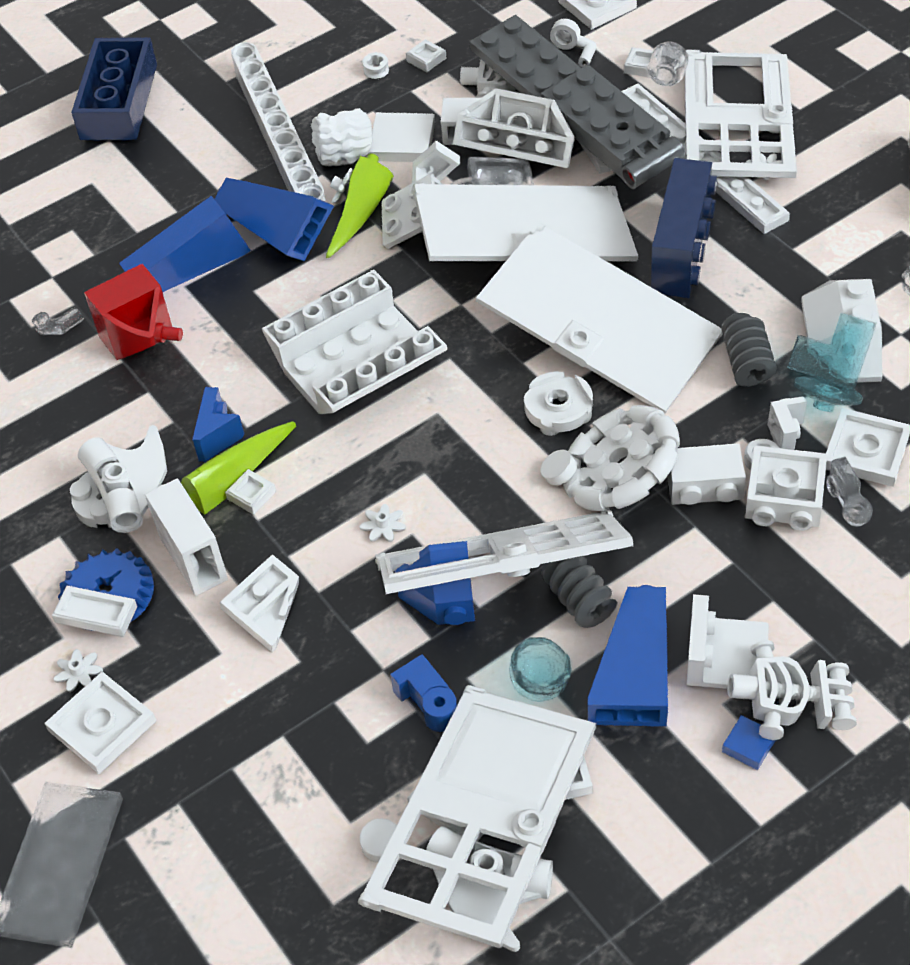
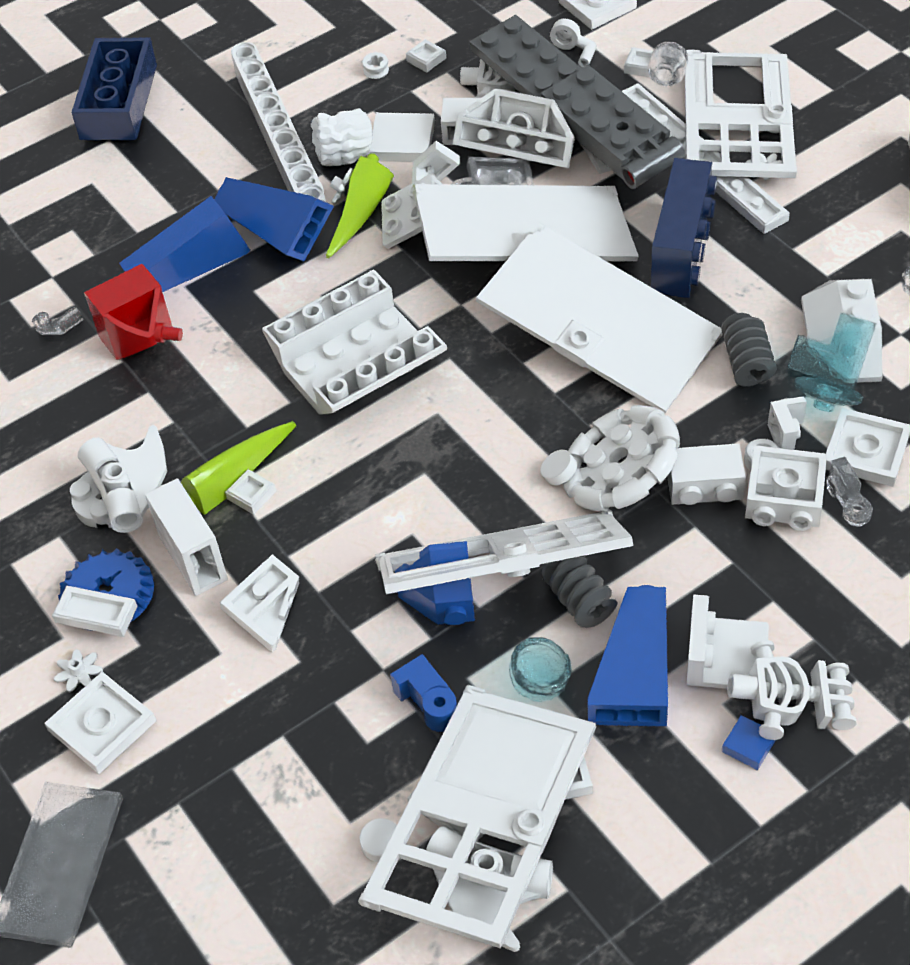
(214, 427): blue slope -> none
(383, 523): white plant -> none
(563, 417): white plate -> none

